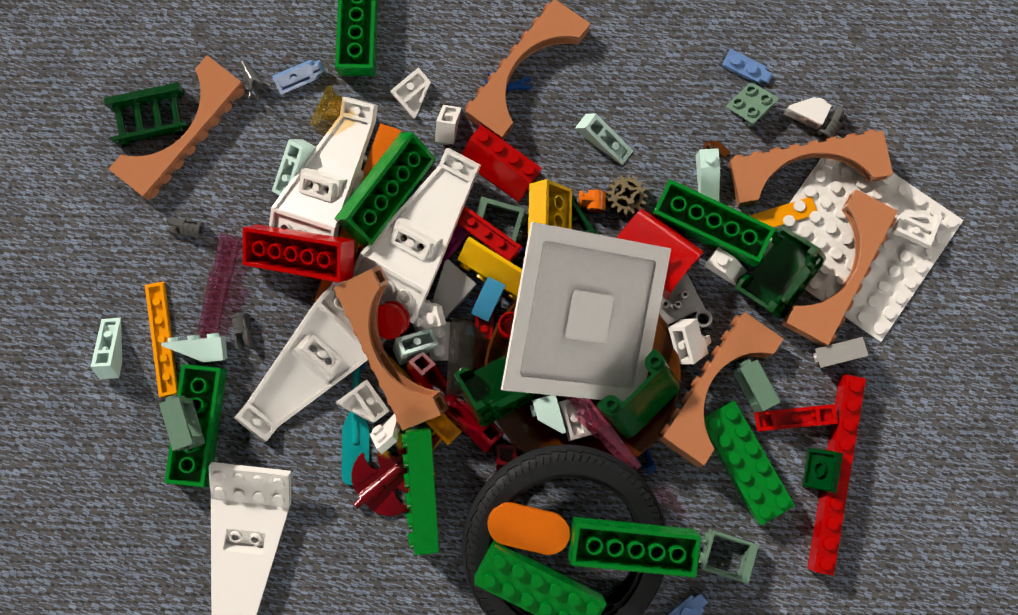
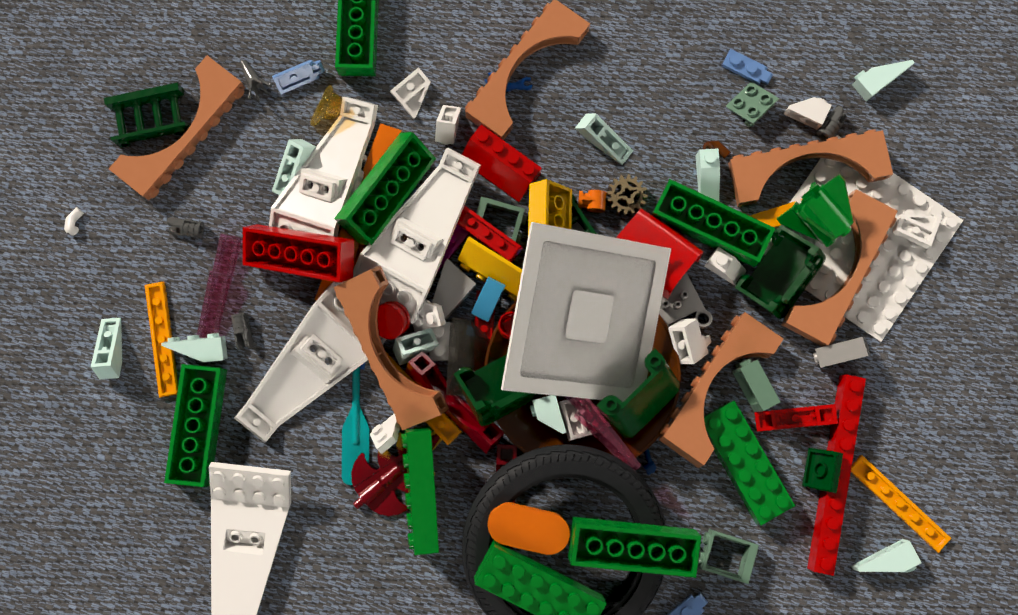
(71, 220): none -> white arm
(182, 423): sand green window -> none
(364, 402): white wing -> none
(822, 212): none -> green brick
(878, 77): none -> light aqua slope
(894, 558): none -> light aqua slope
(900, 504): none -> light orange tile

